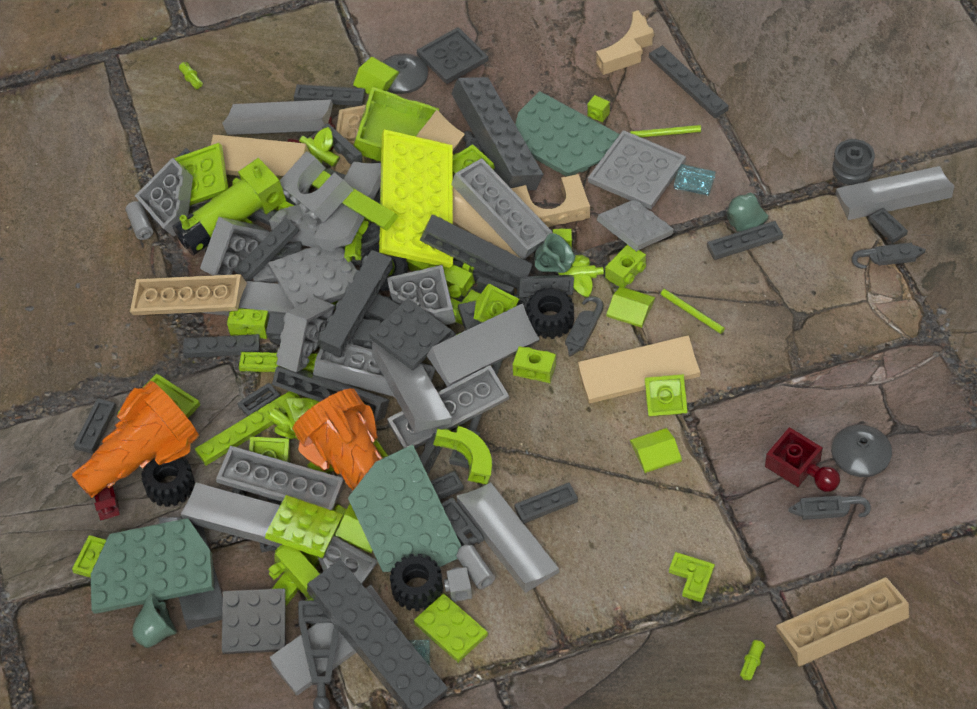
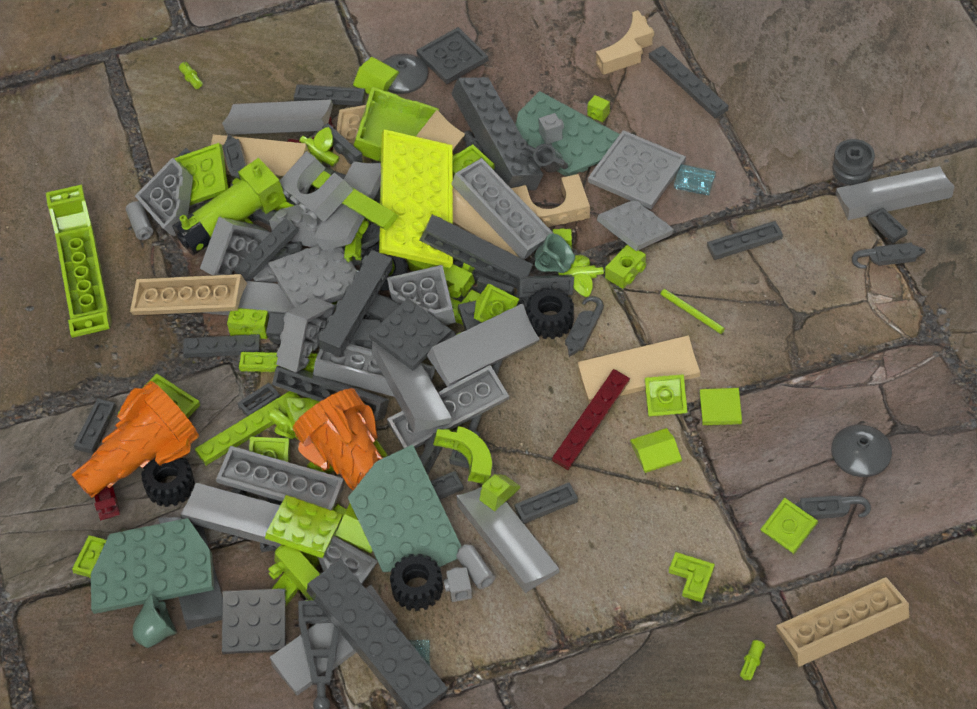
(79, 261): none -> lime slope
(234, 156): none -> dark grey plate
(450, 628): lime plate -> none
(461, 523): dark grey plate -> none
(497, 491): none -> lime slope
(542, 369): lime brick -> none
(544, 155): none -> dark grey piece
(551, 128): none -> light grey brick
(590, 419): none -> dark red plate
(630, 306): lime slope -> none
(667, 131): lime bar -> none
(720, 406): none -> lime tile
(745, 212): sand green piece -> none
(789, 526): none -> lime tile
(796, 458): dark red brick -> none

